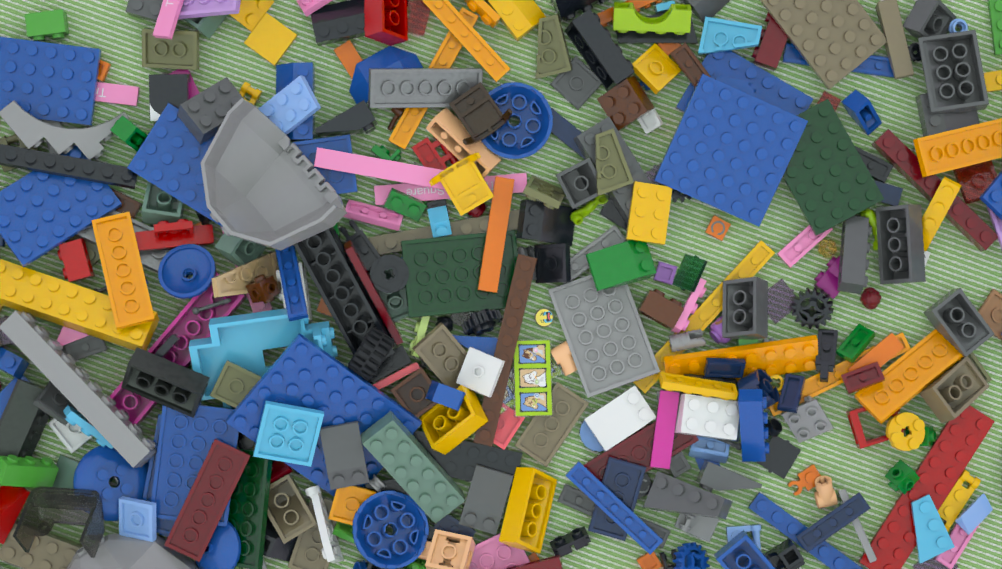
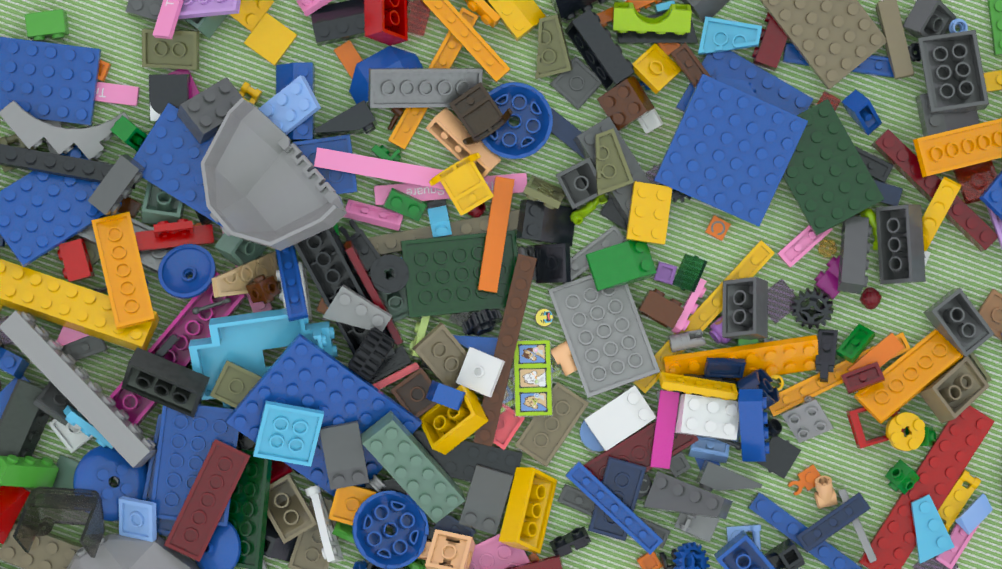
(117, 185): none -> dark grey brick
(356, 310): none -> light grey wing
(429, 156): red plate -> none
(446, 321): black plate -> none
(791, 393): dark blue tile -> none

